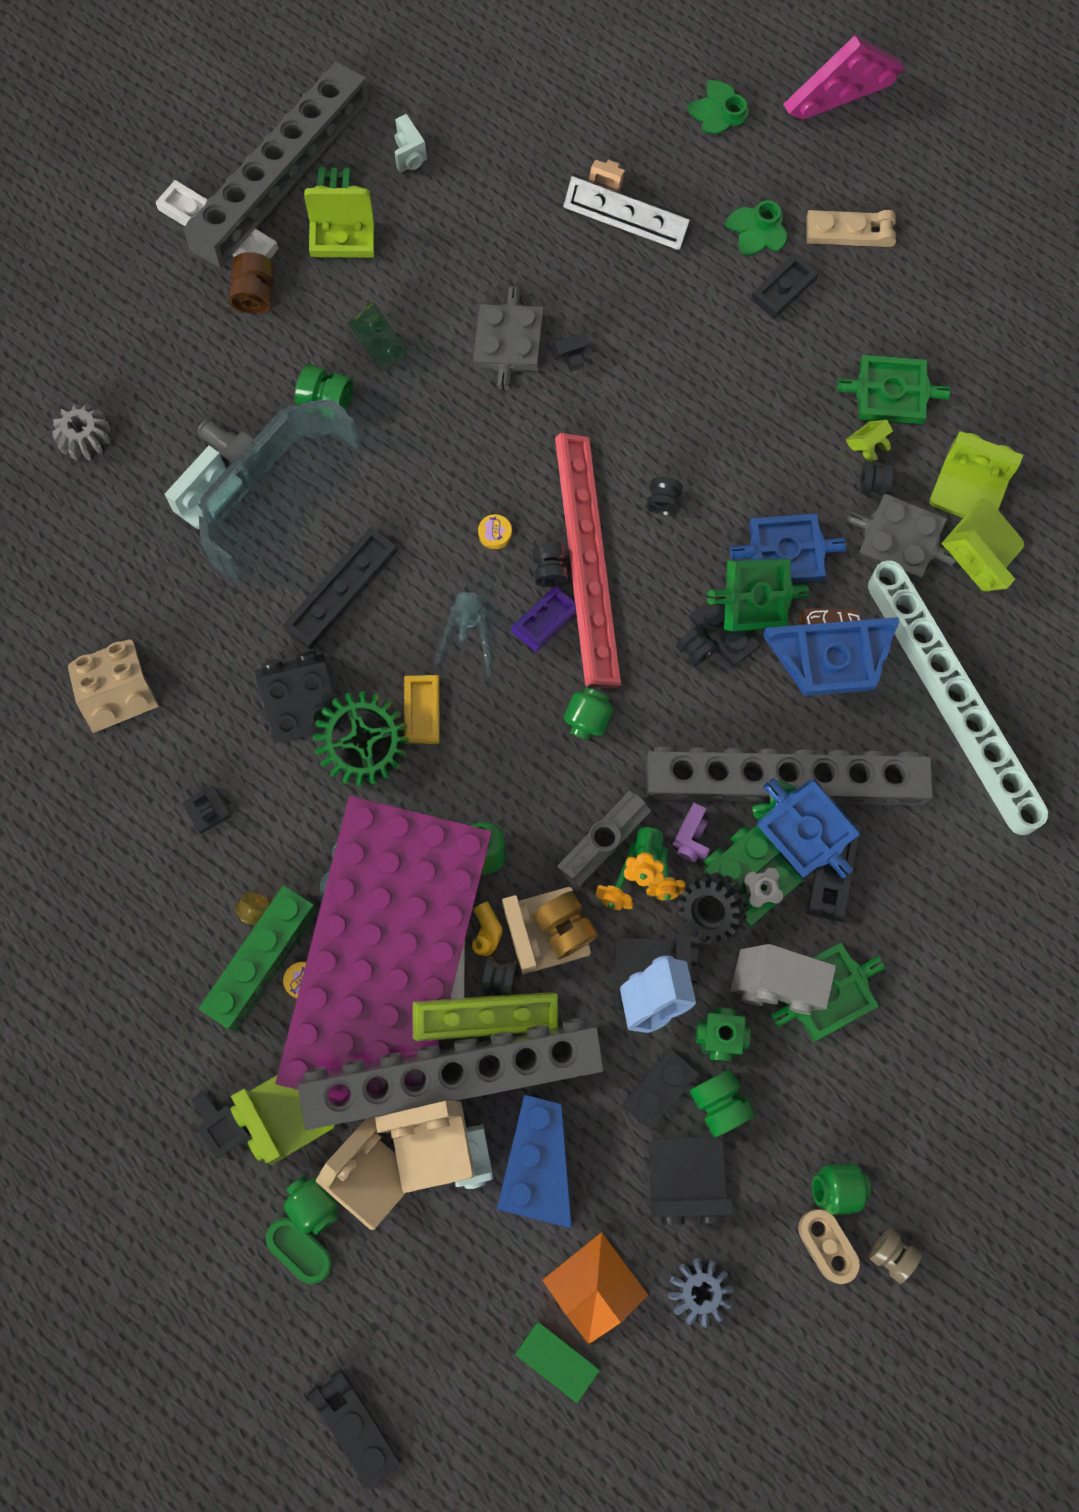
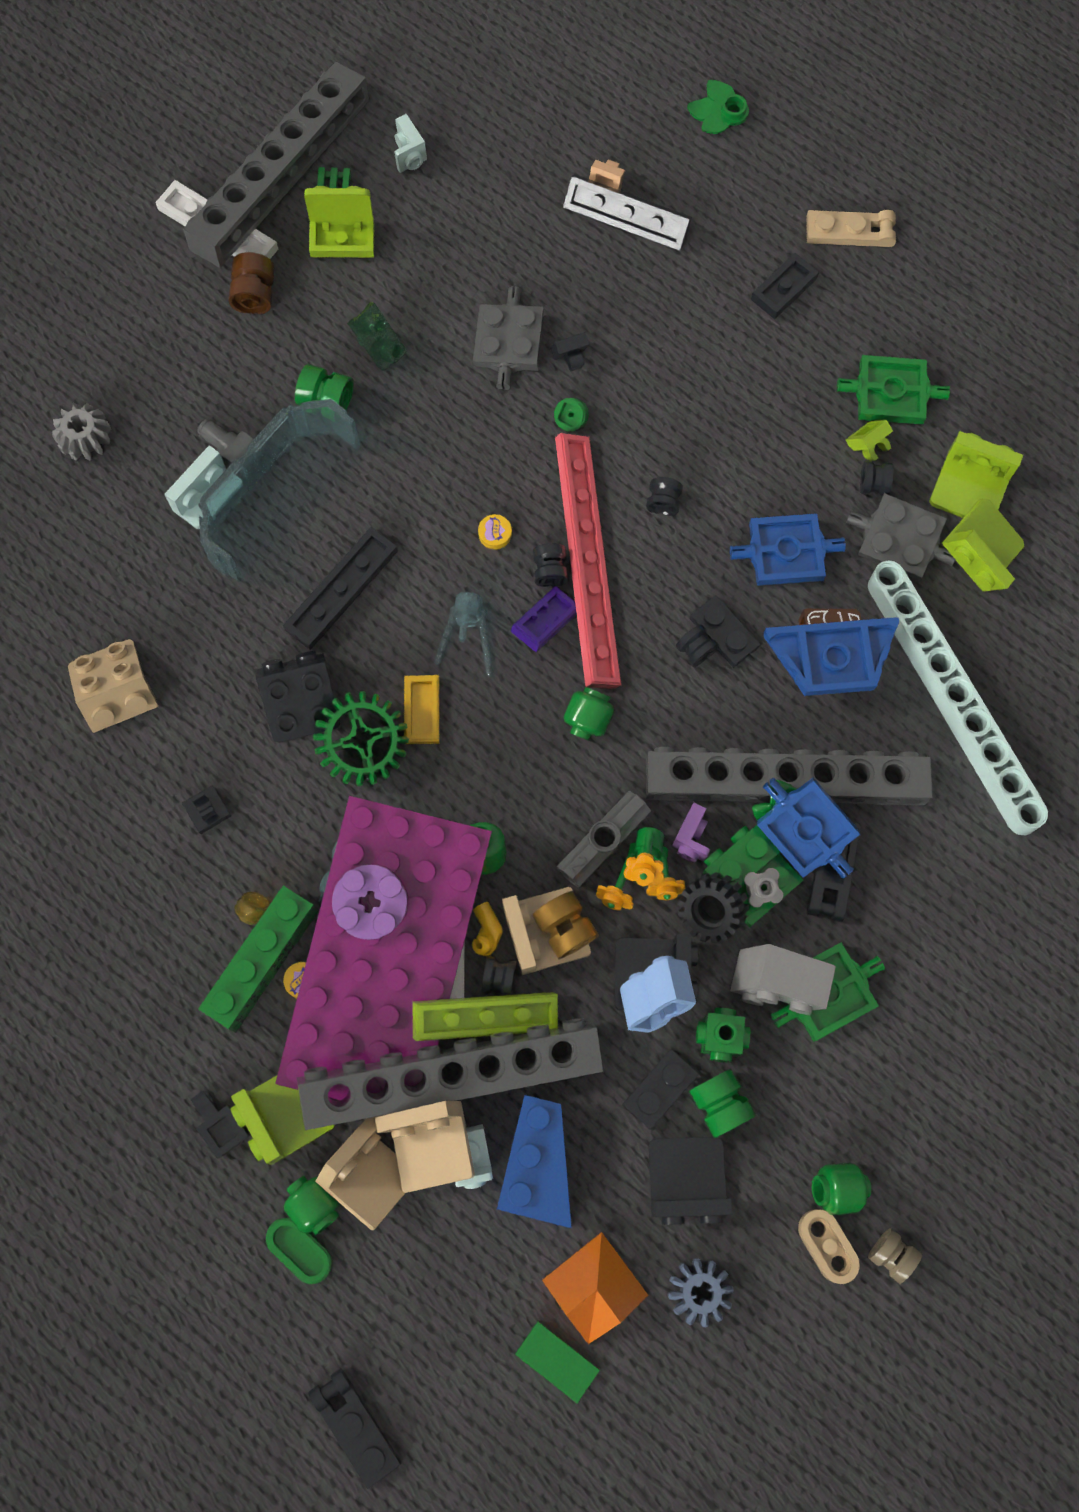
(356, 884): none -> medium lavender plate
(571, 414): none -> green tile
(757, 231): green plate -> none
(757, 593): green plate -> none
(848, 75): dark pink plate -> none

